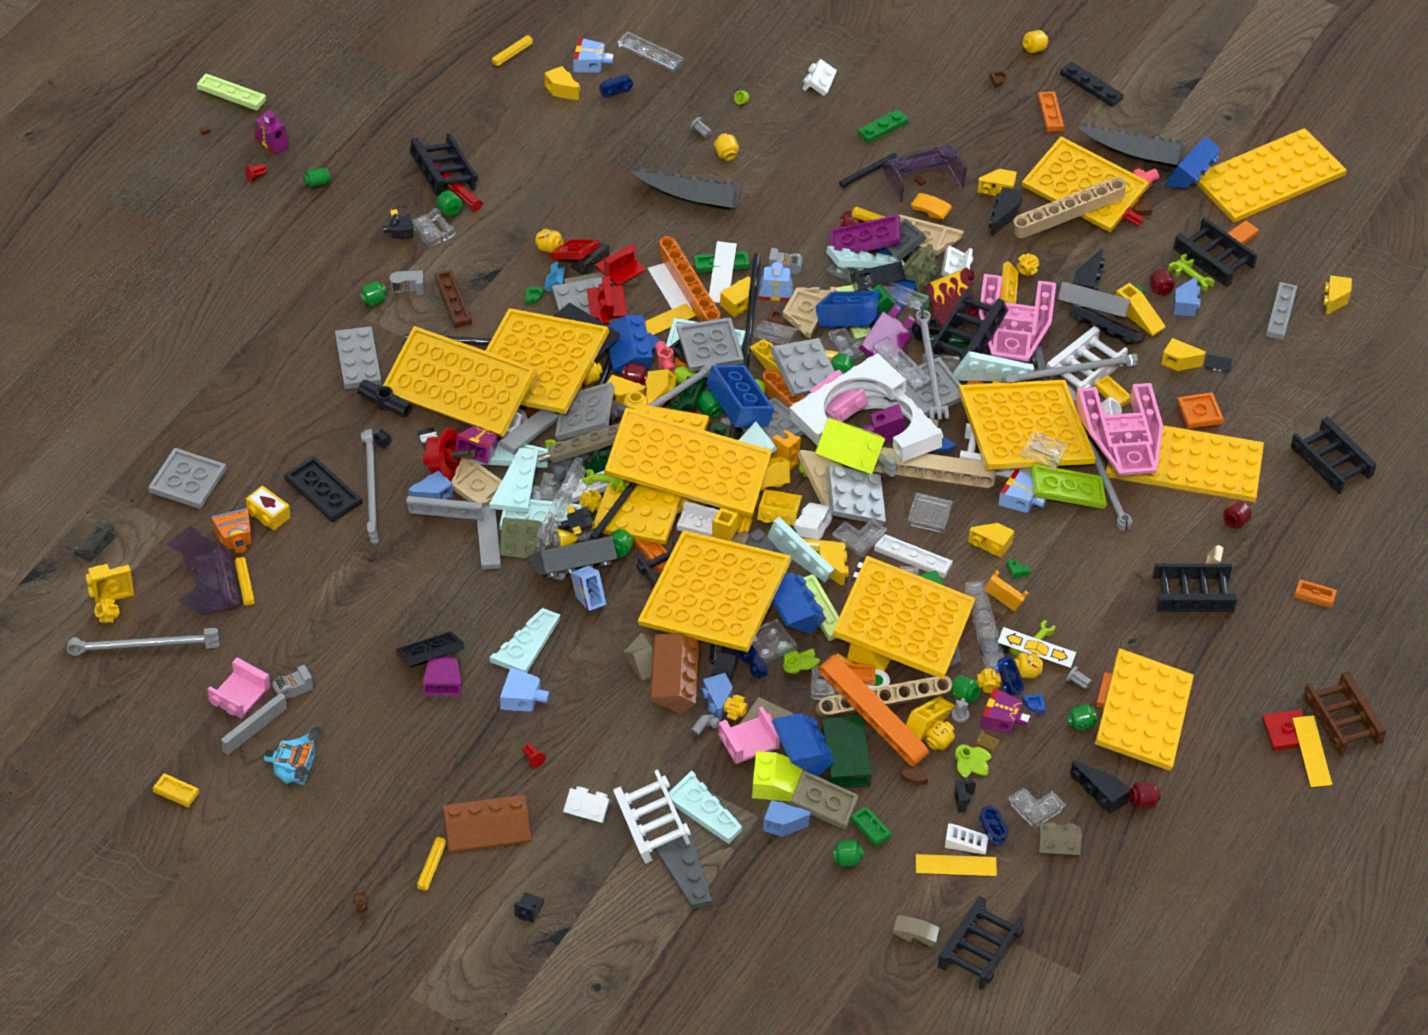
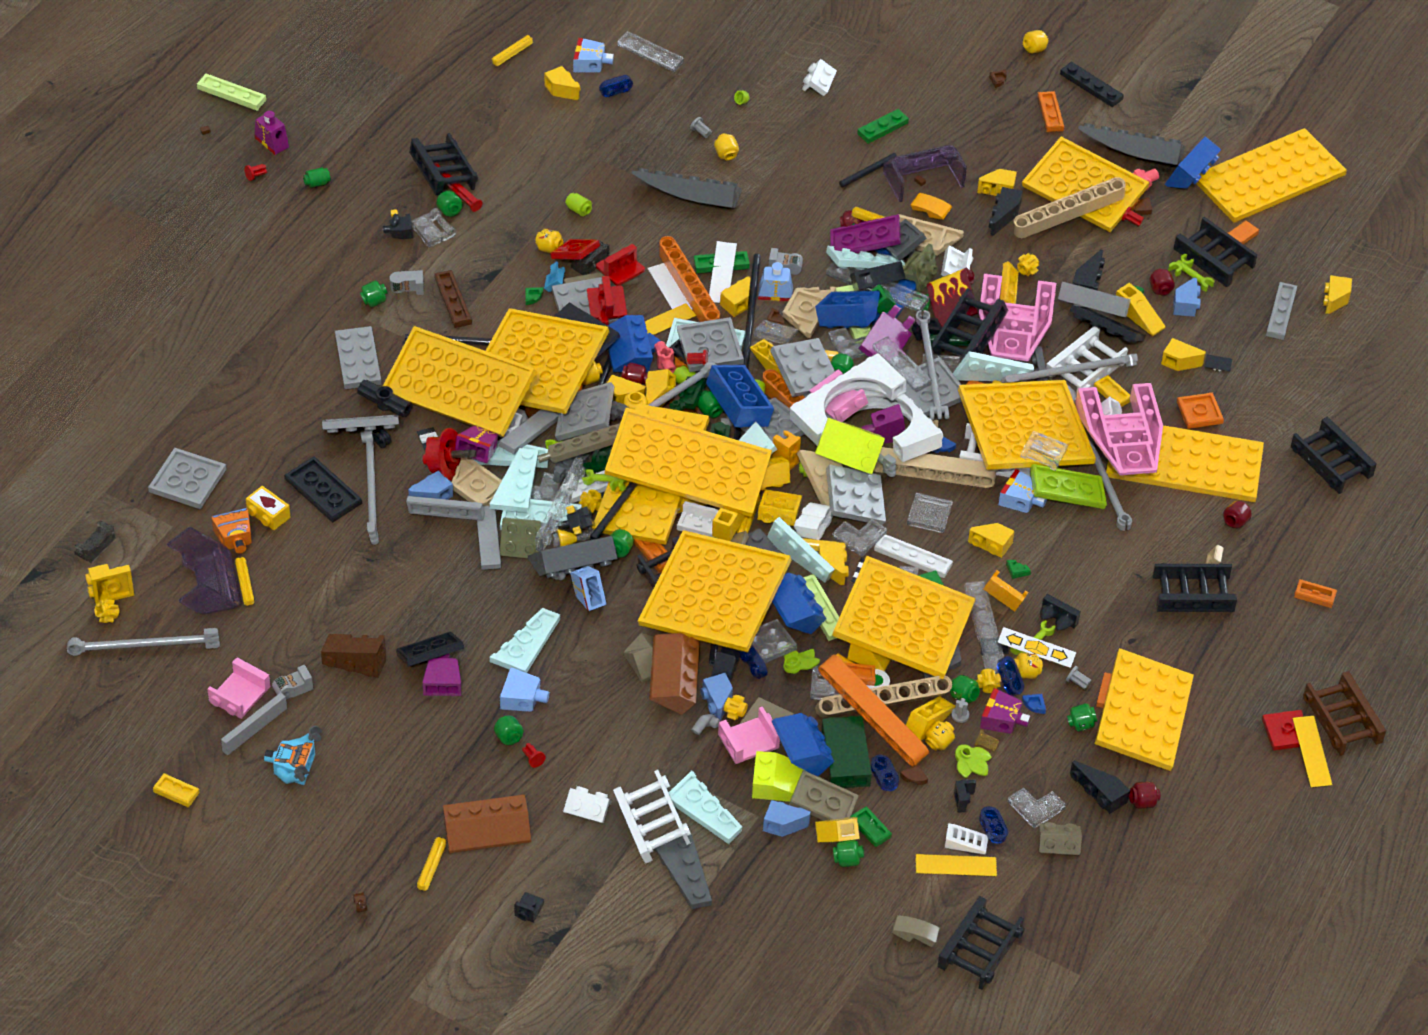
(355, 654): none -> reddish brown wedge
(369, 423): none -> light grey plate
(508, 730): none -> green head
(579, 204): none -> lime brick
(697, 358): none -> red piece
(837, 830): none -> yellow slope
(883, 771): none -> clear blue plate
(1065, 615): none -> black tile

